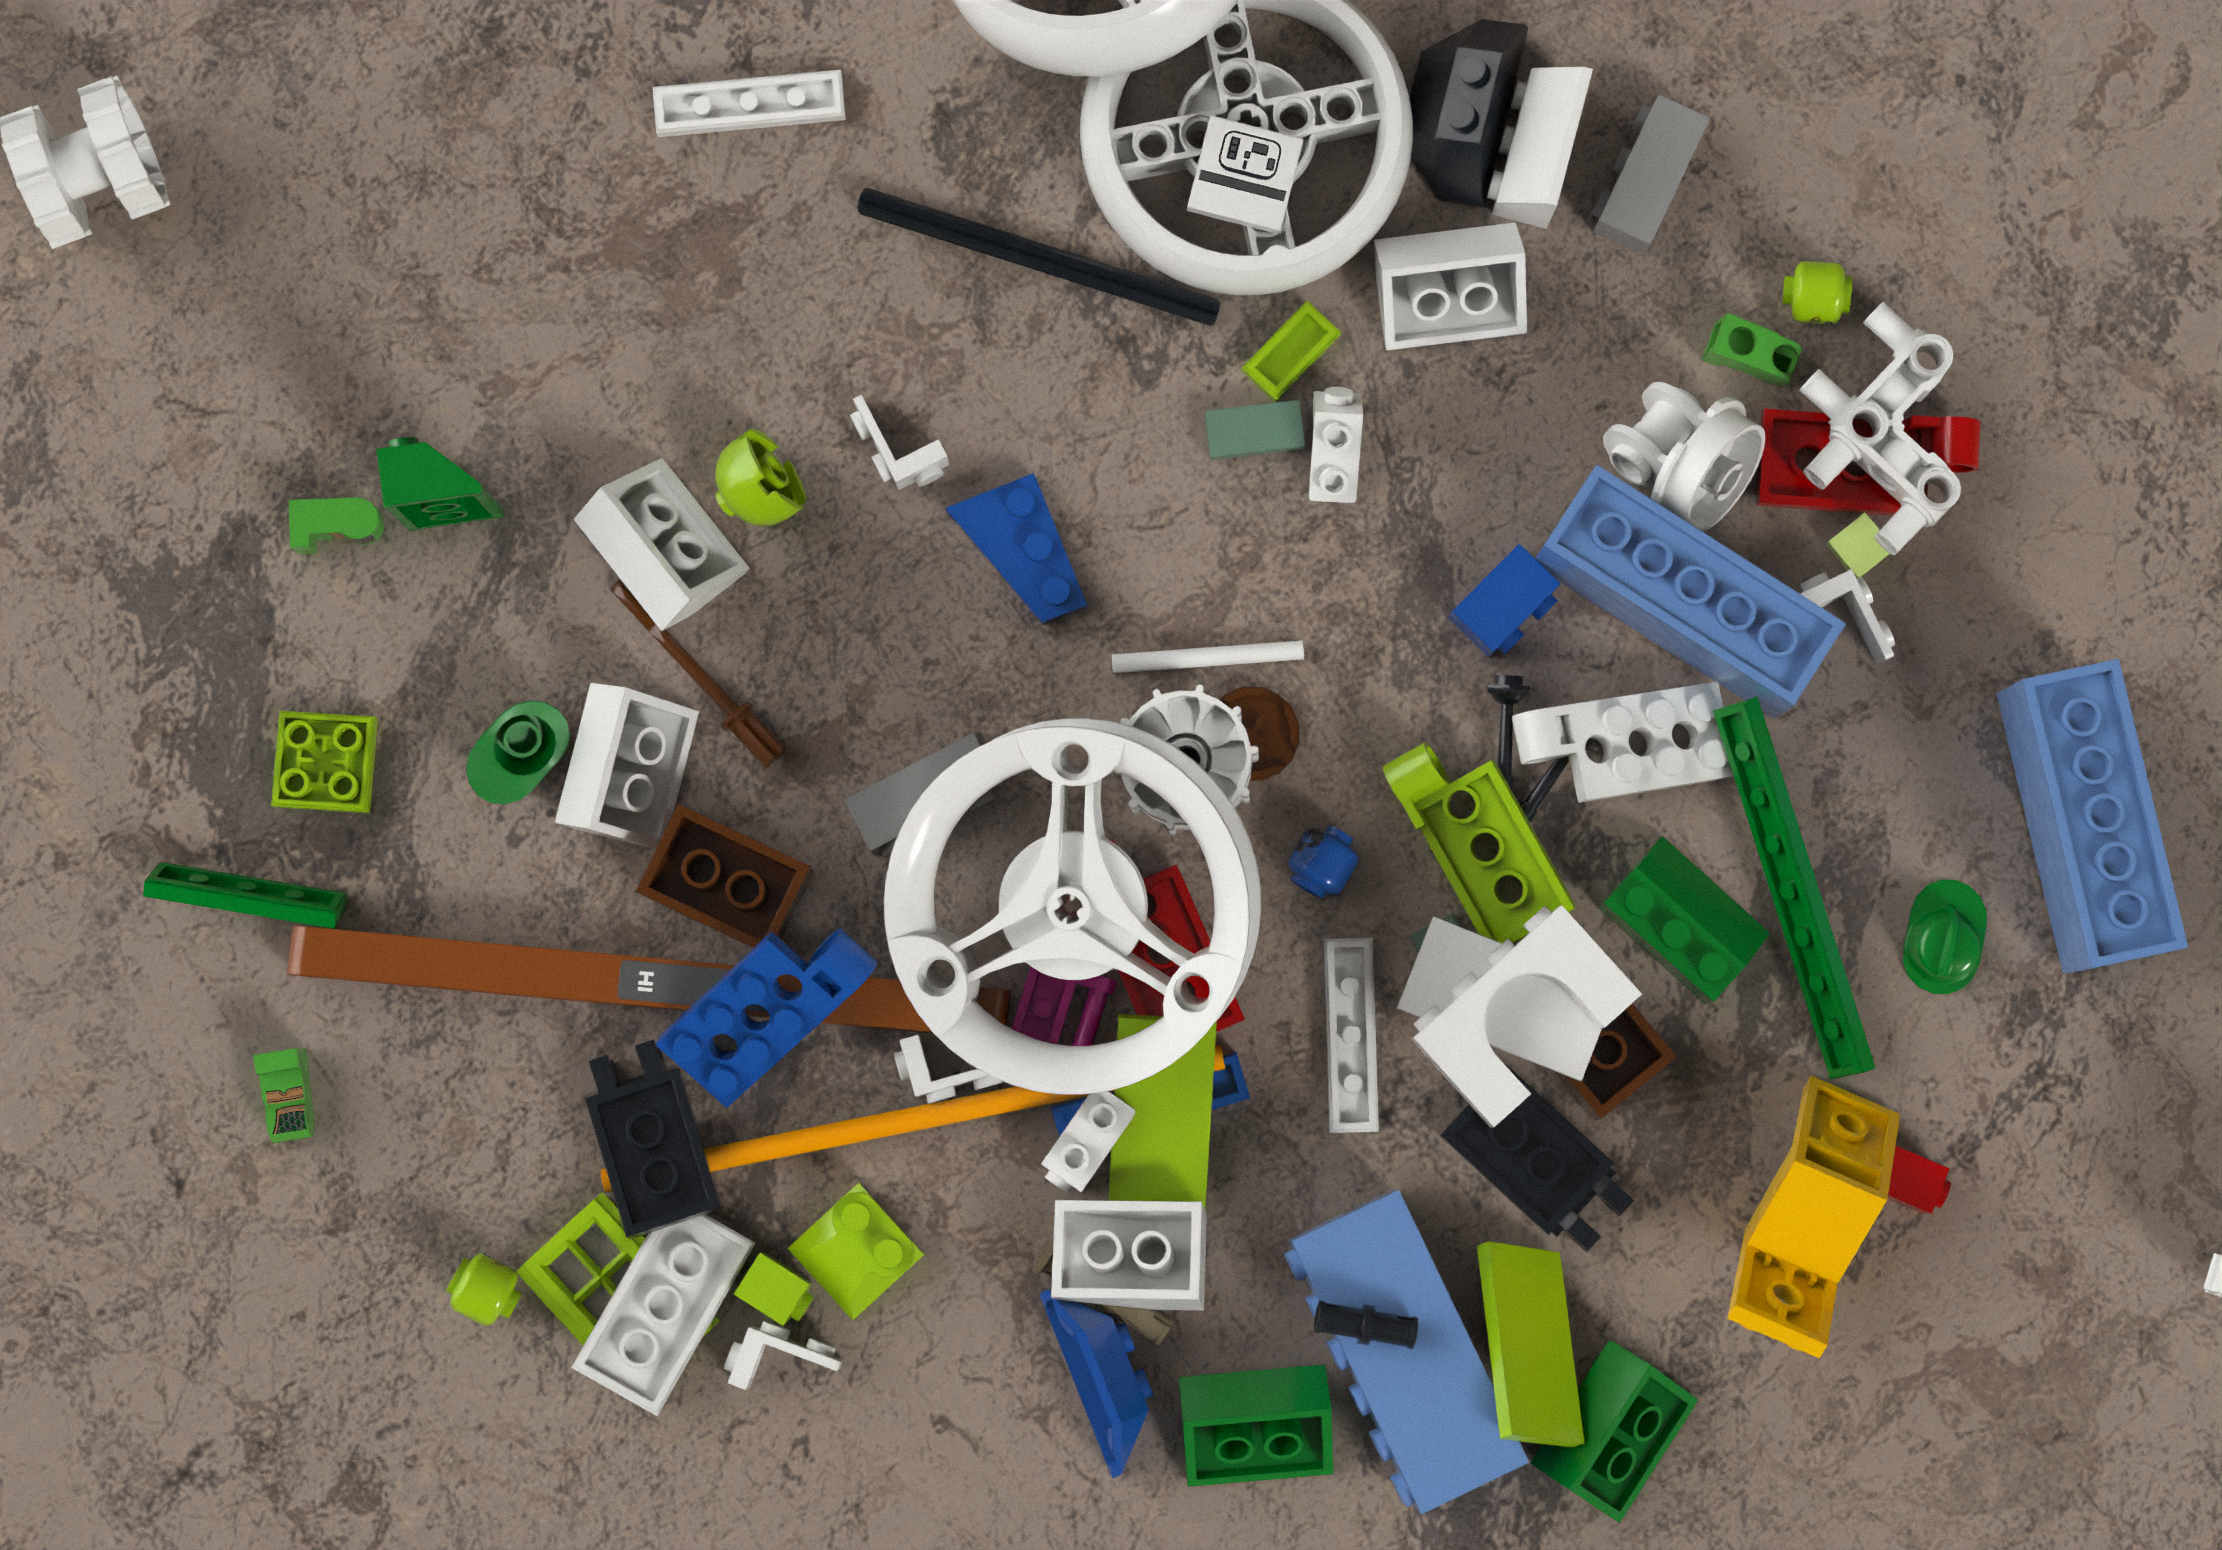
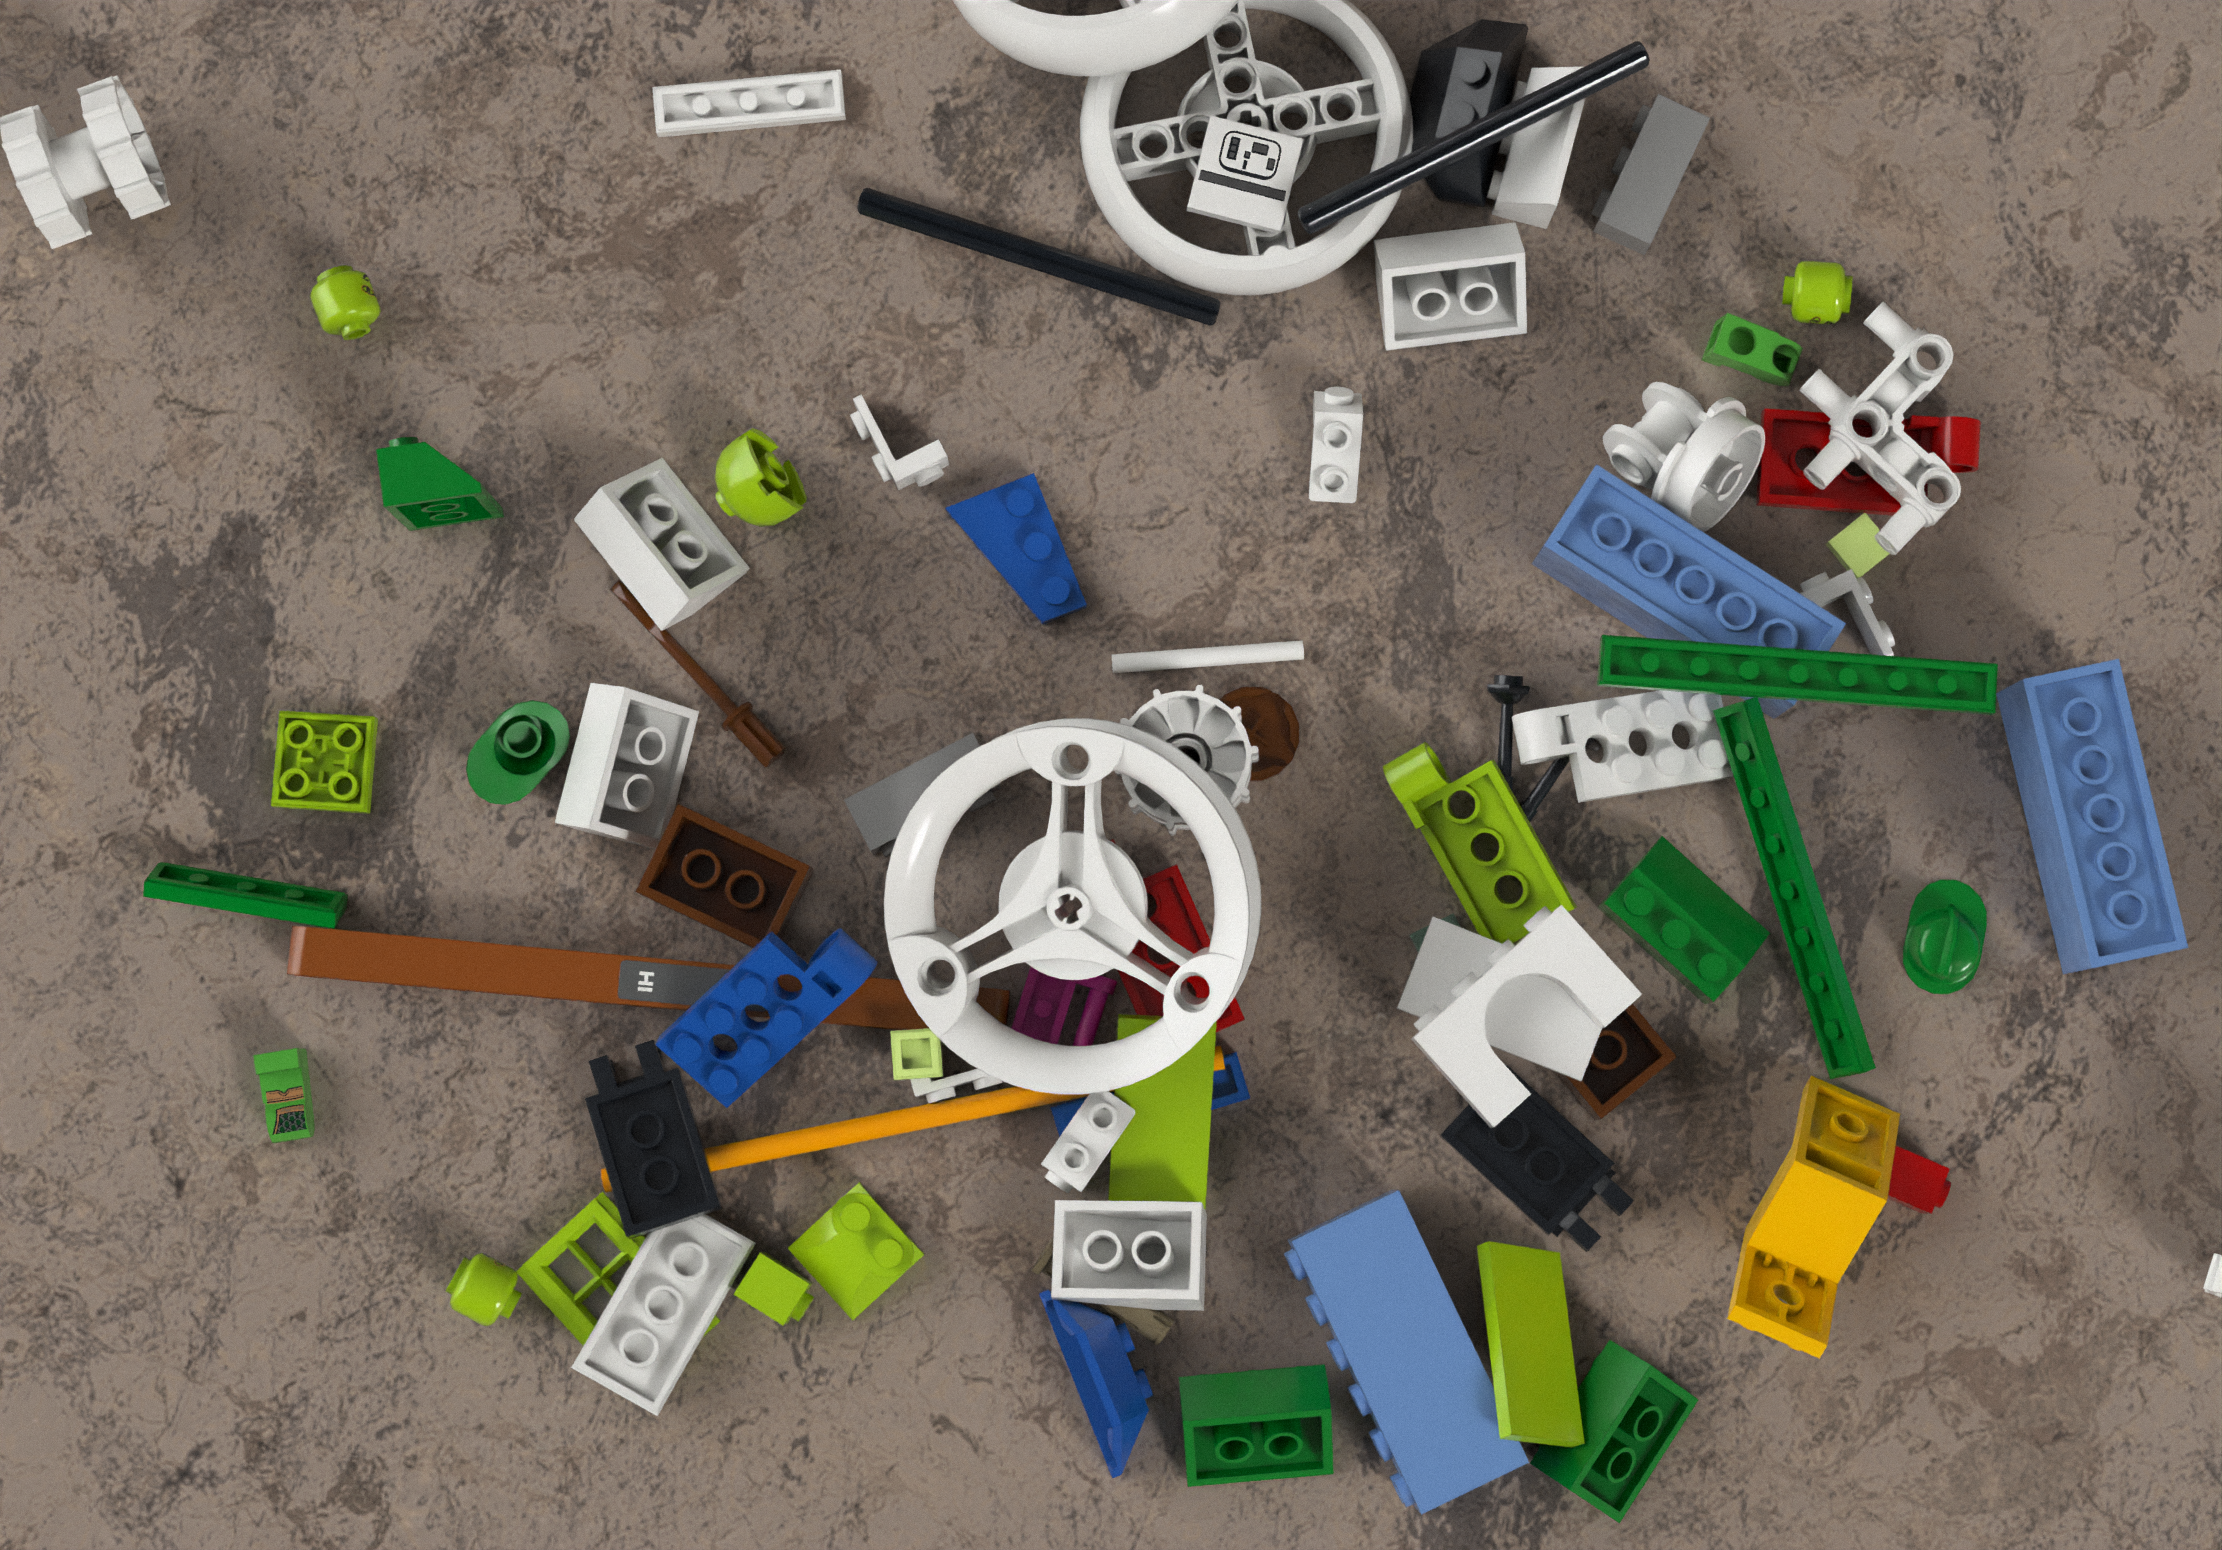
(332, 520): bright green leg -> none
(345, 302): none -> lime head
(745, 1357): white bracket -> none
(916, 1054): none -> yellowish green tile
(1254, 430): sand green tile -> none
(1291, 351): lime tile -> none
(1323, 861): blue head -> none
(1351, 1035): white tile -> none
(1366, 1324): black pin -> none
(1473, 137): none -> black axle
(1505, 601): blue brick -> none
(1797, 674): none -> green tile

